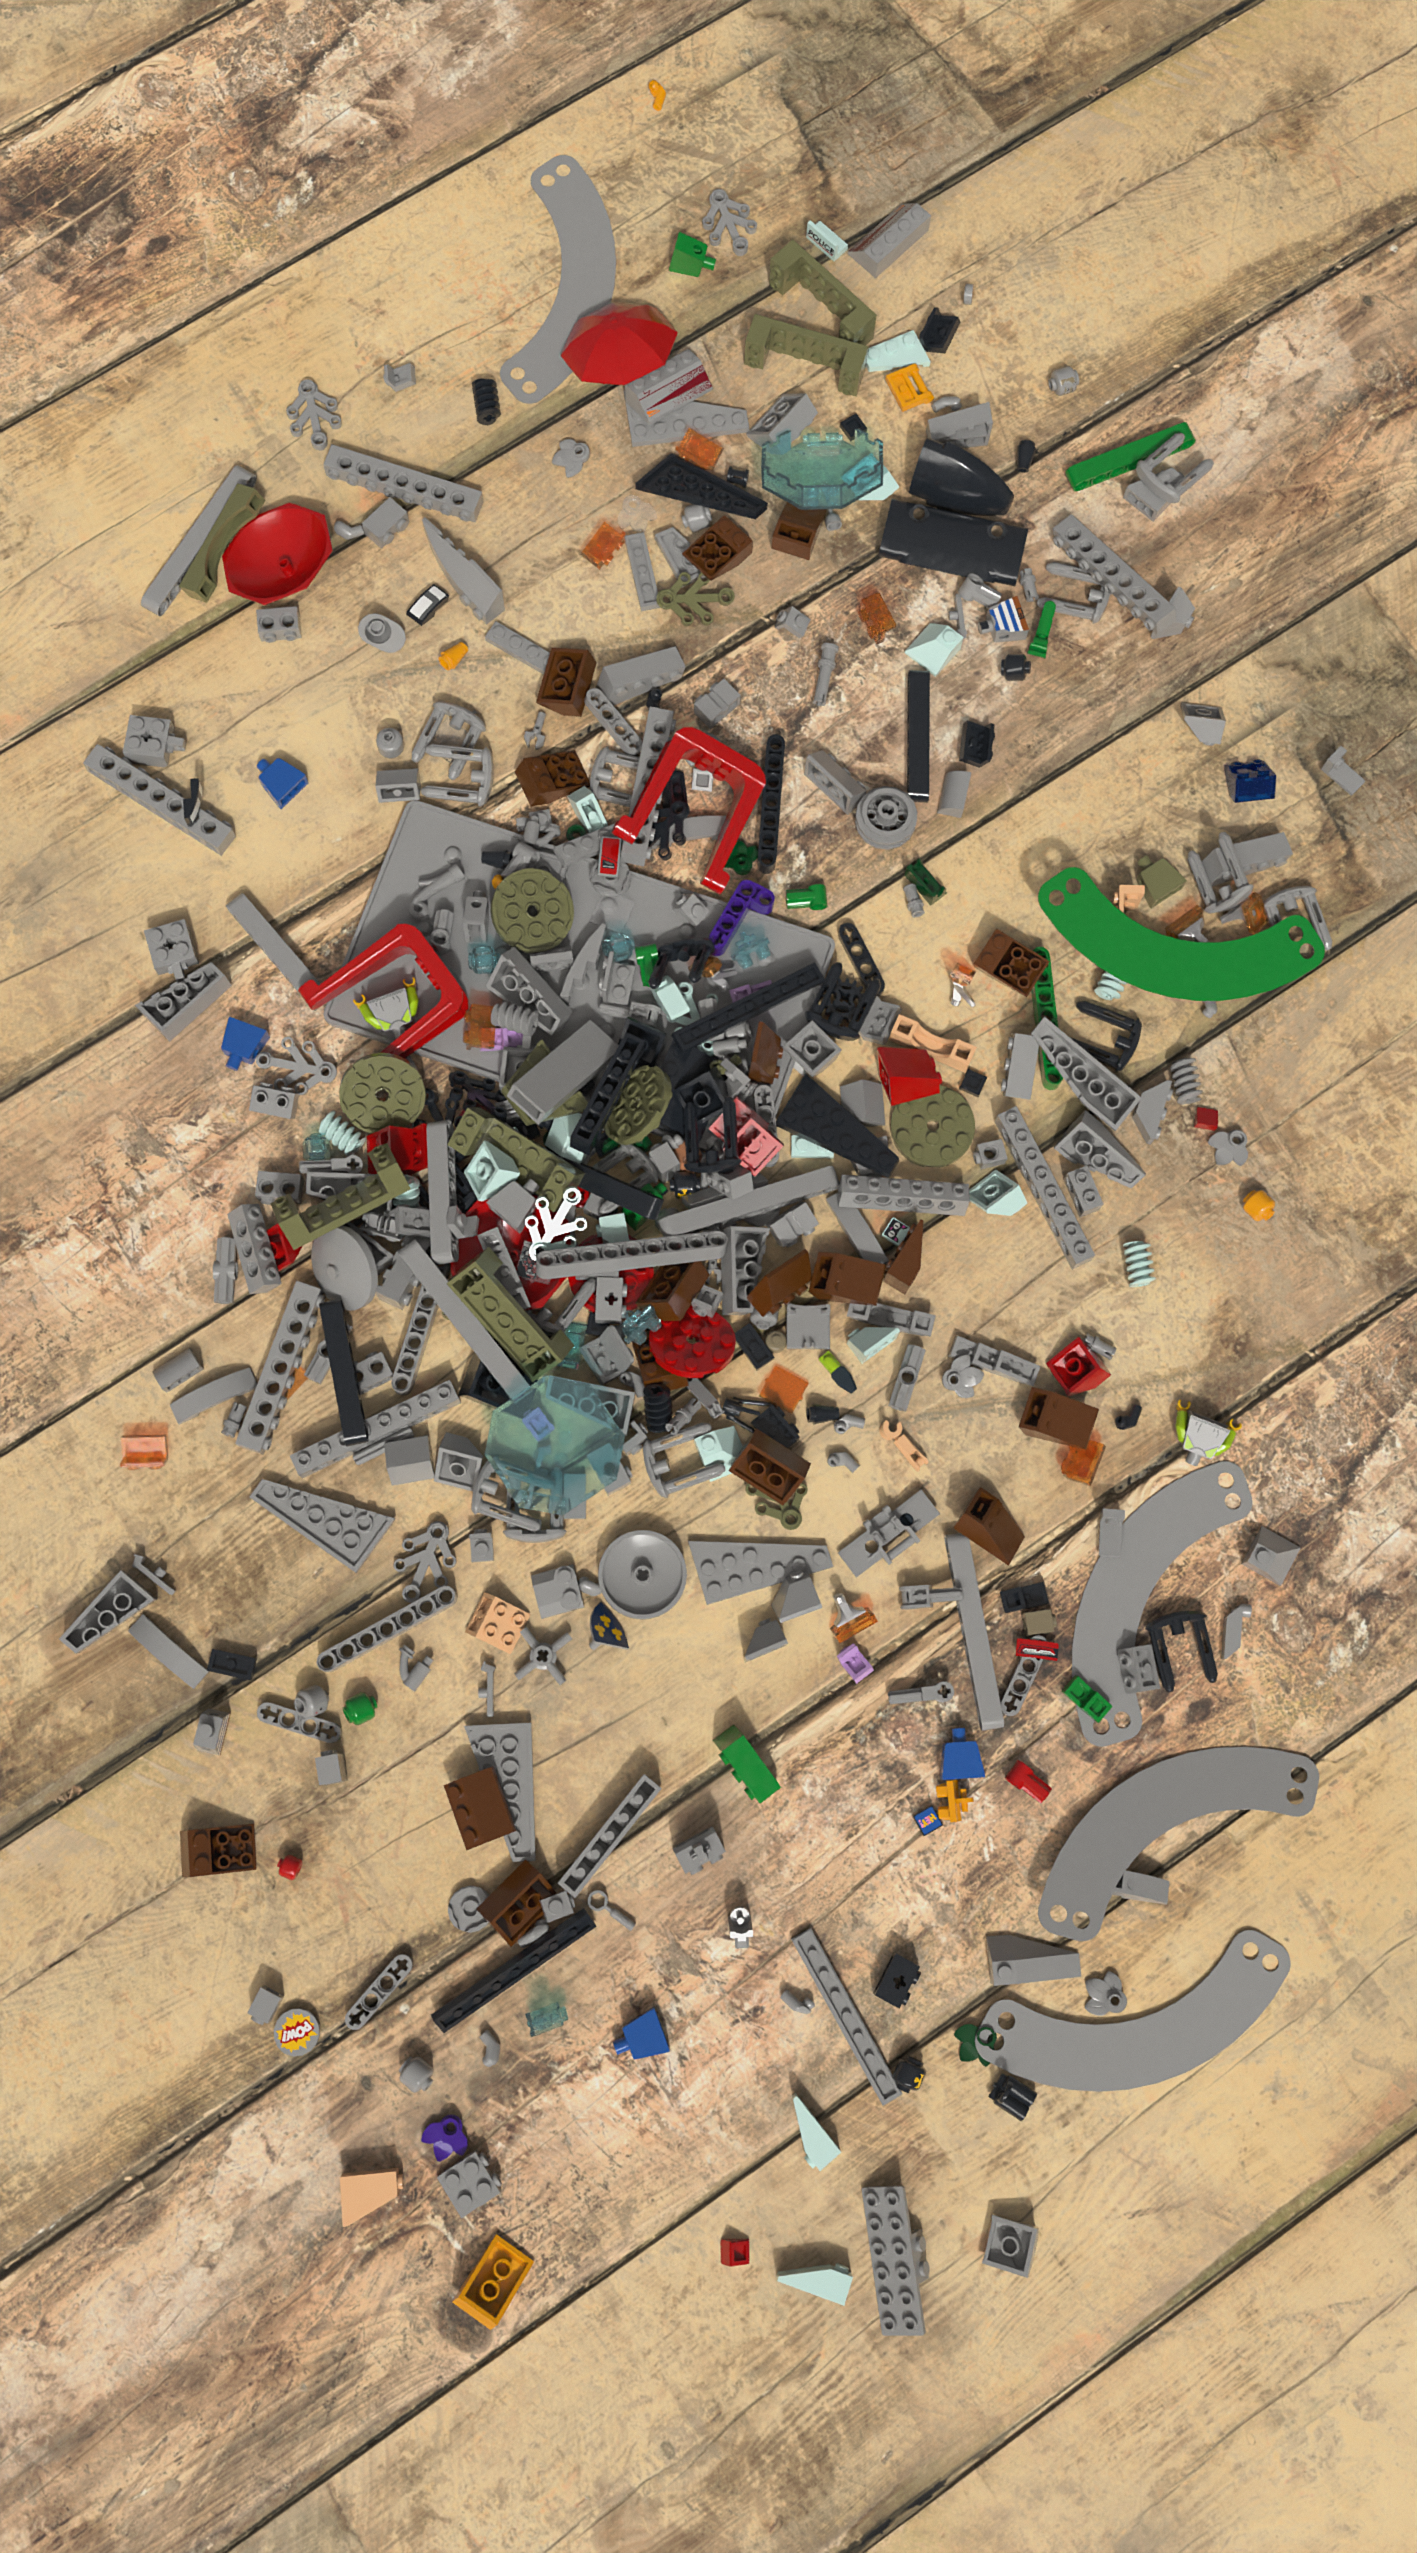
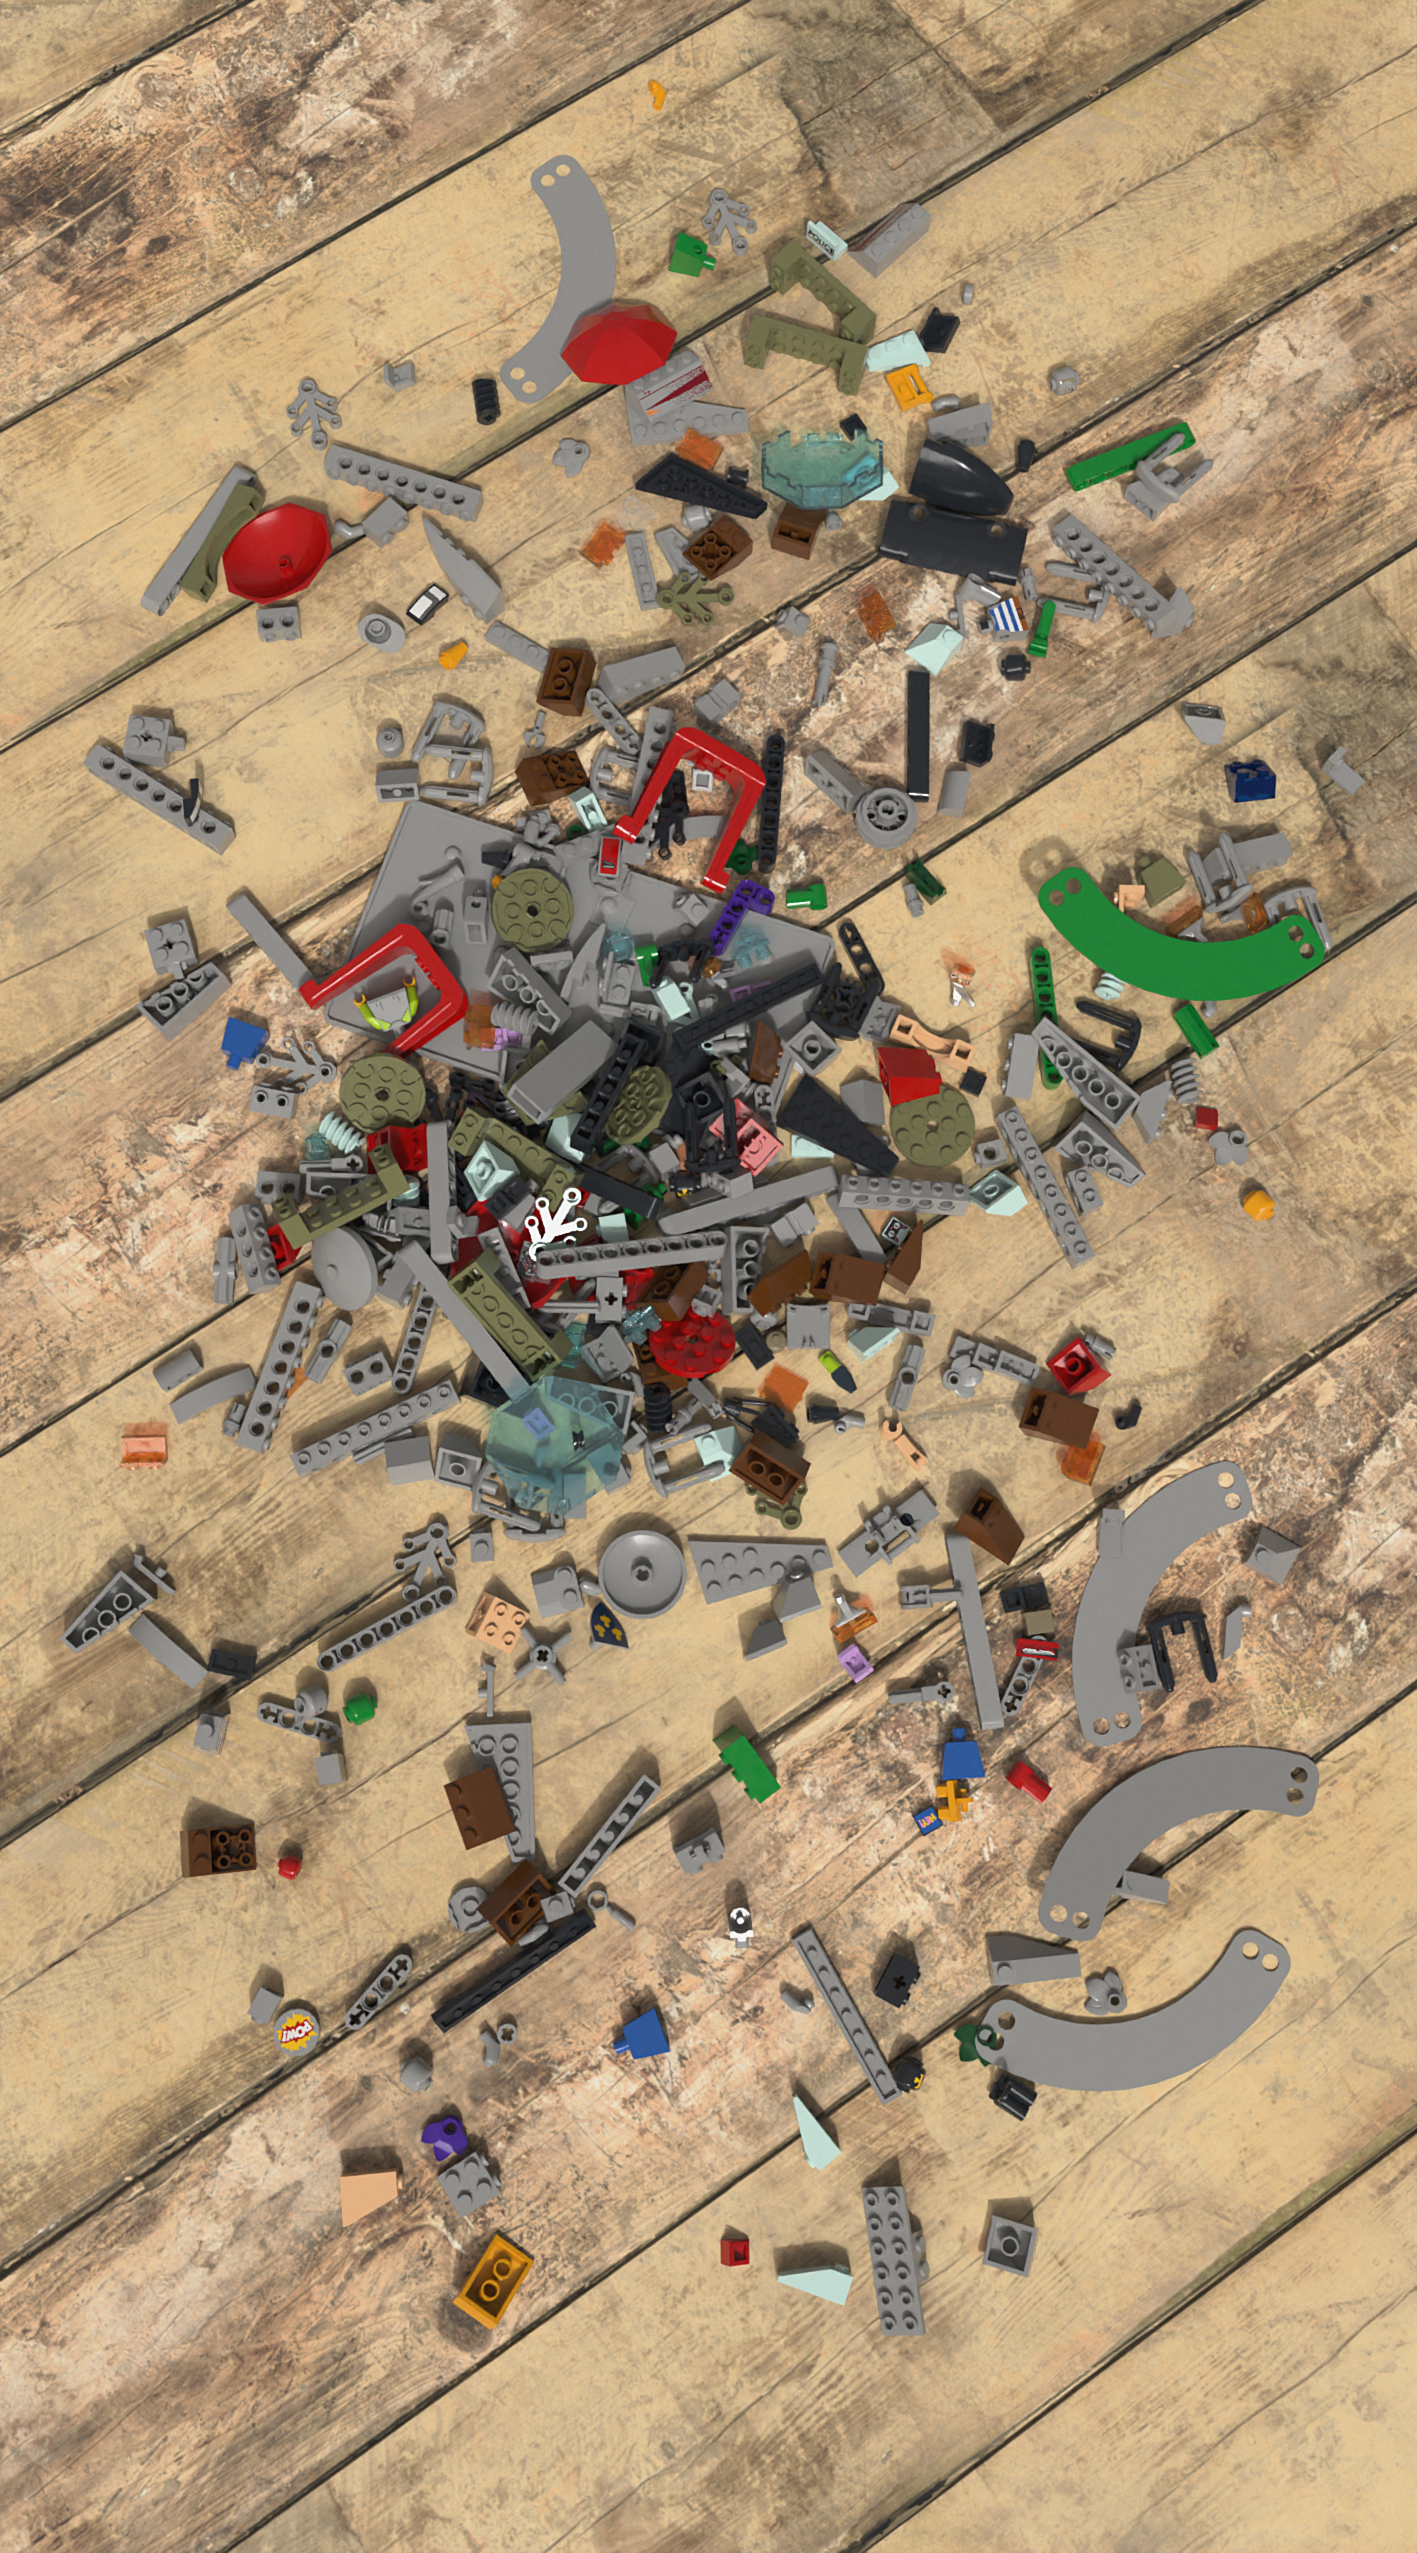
(281, 780): blue torso -> none
(334, 1526): light grey wing -> none
(343, 1372): black beam -> none
(418, 1673): light grey plant -> none
(483, 960): clear light blue head -> none
(508, 1198): none -> black slope
(514, 2034): none -> light grey bush
(546, 2018): clear light blue hips -> none
(556, 1306): none -> light grey axle
(578, 1440): none -> black bush
(654, 698): black arm -> none
(787, 413): light grey slope -> none
(842, 1459): light grey arm -> none
(1010, 963): reddish brown slope -> none
(1086, 1699): green slope -> none
(1139, 1263): light aqua piece -> none
(1195, 1031): none -> green piece
(1202, 1435): torso -> none

